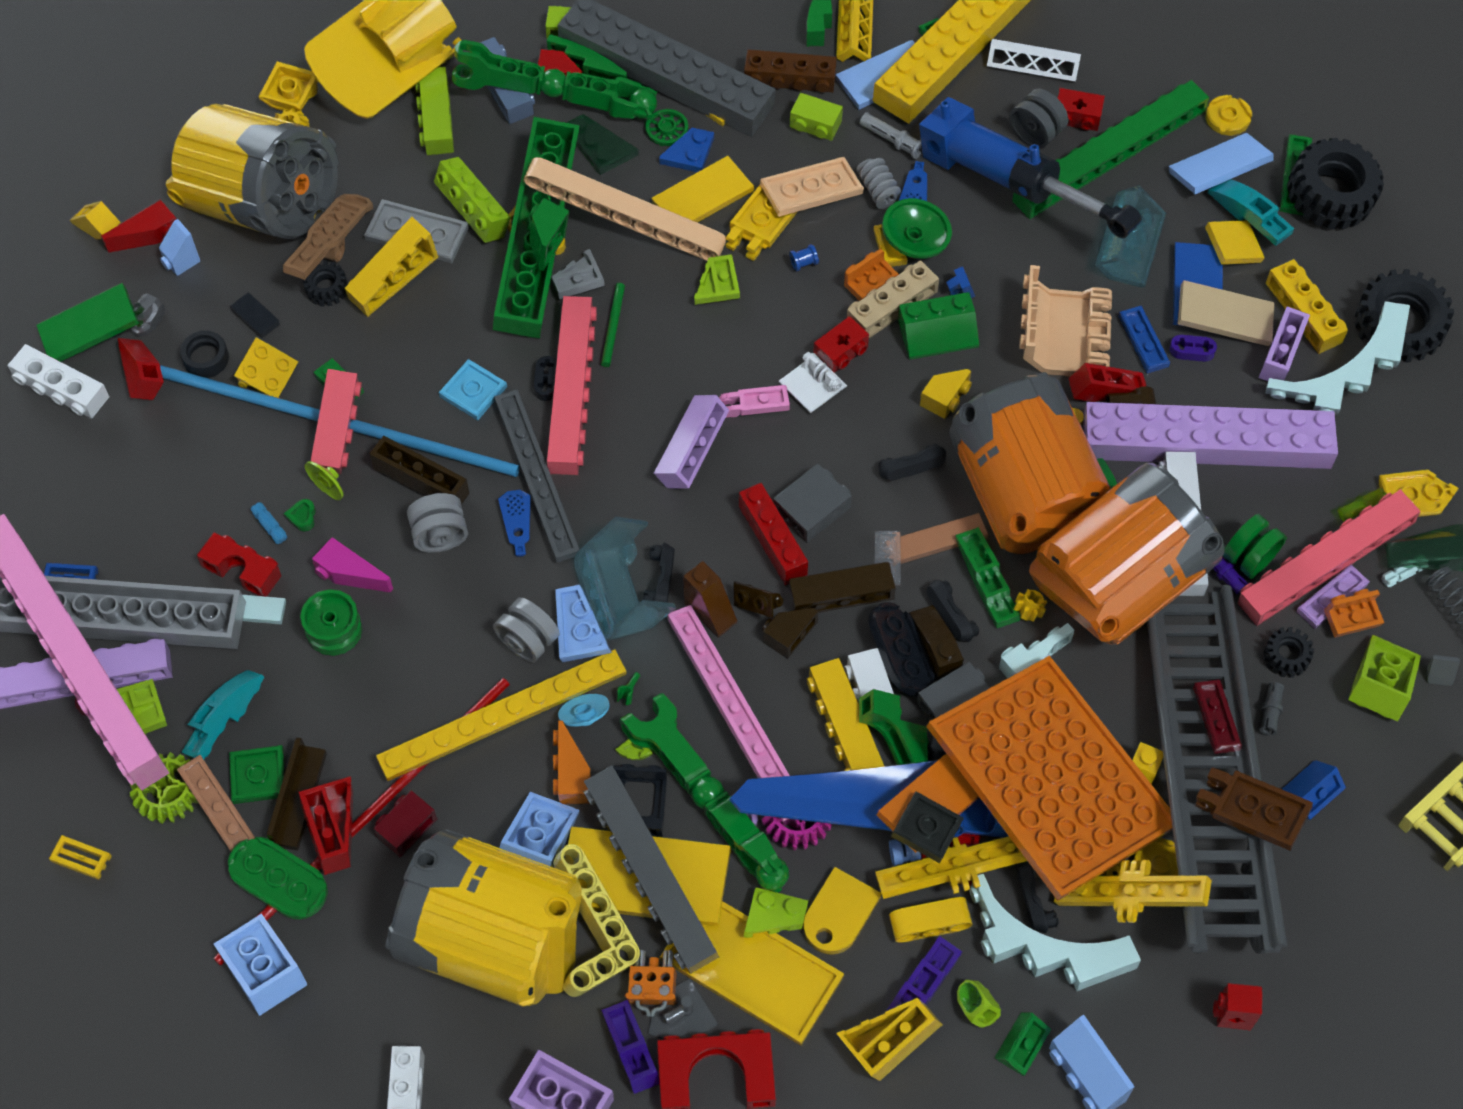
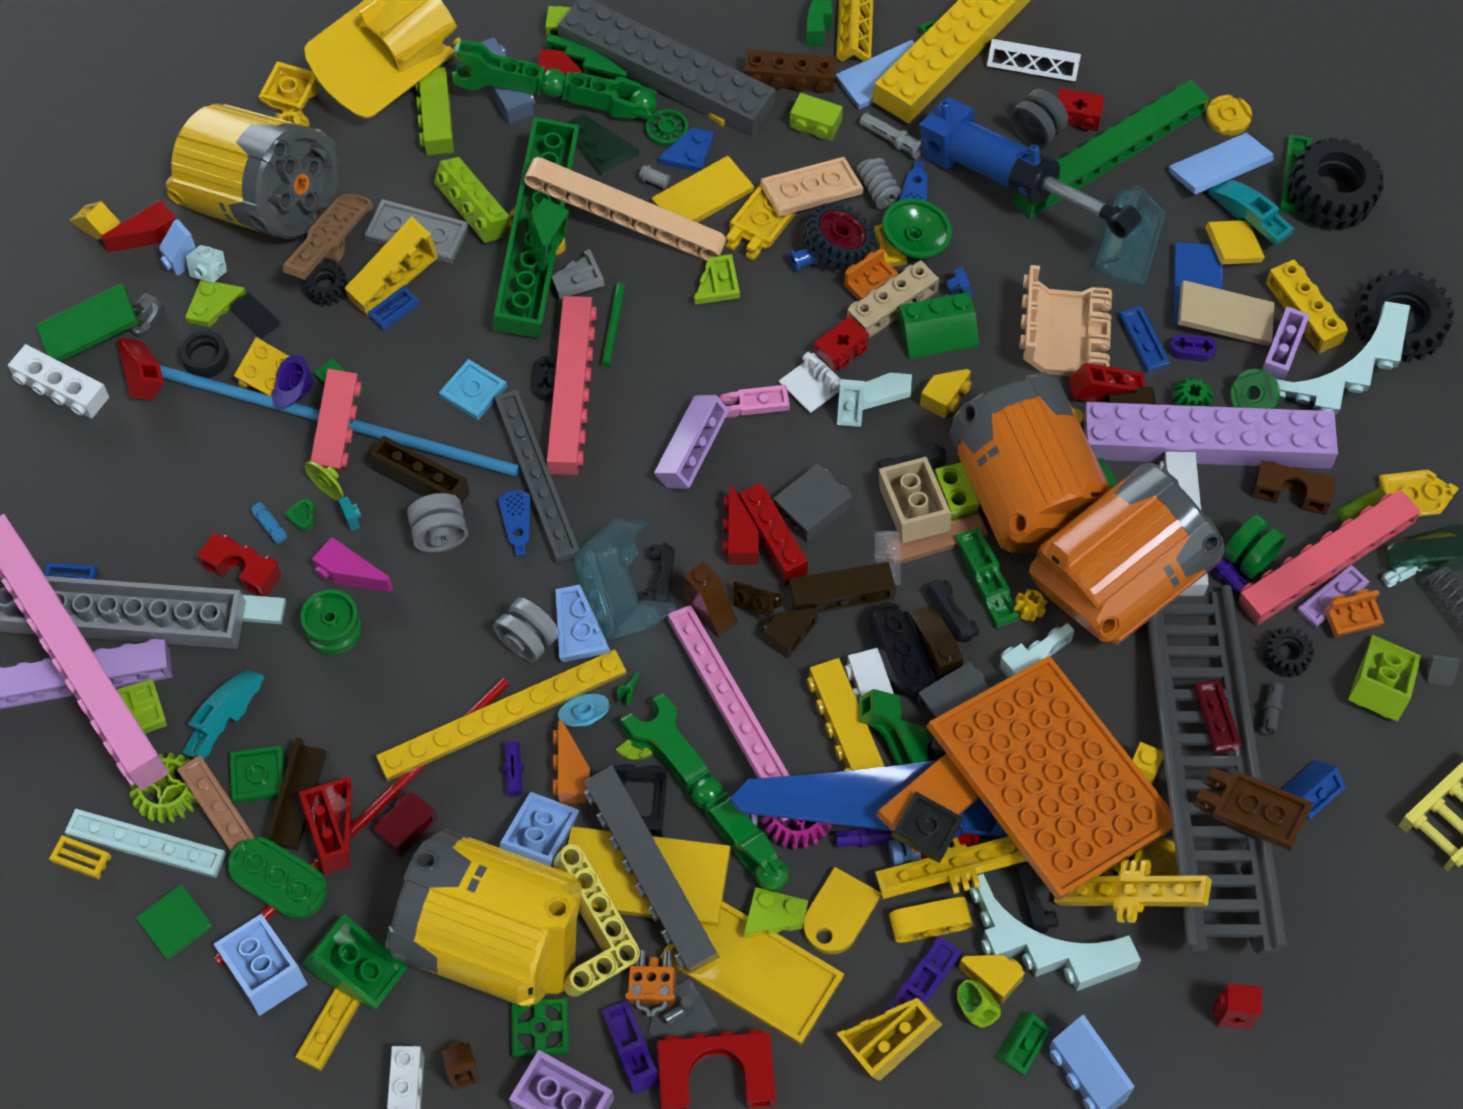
(145, 843): none -> light aqua tile
(174, 922): none -> green tile
(206, 263): none -> light aqua brick
(211, 302): none -> lime wing
(292, 381): none -> dark purple piece
(327, 1030): none -> yellow tile
(351, 513): none -> teal plate
(354, 963): none -> green slope
(396, 310): none -> blue tile
(460, 1065): none -> reddish brown slope
(512, 753): none -> dark purple pin
(554, 1026): none -> green piece
(653, 176): none -> light grey pin
(742, 532): none -> red slope
(838, 235): none -> black wheel
(861, 395): none -> light aqua piece
(861, 837): none -> dark purple pin
(914, 500): none -> tan brick
(960, 491): none -> lime brick
(995, 973): none -> yellow slope
(1193, 393): none -> green gear
(1251, 378): none -> green tile
(1313, 488): none -> reddish brown arch

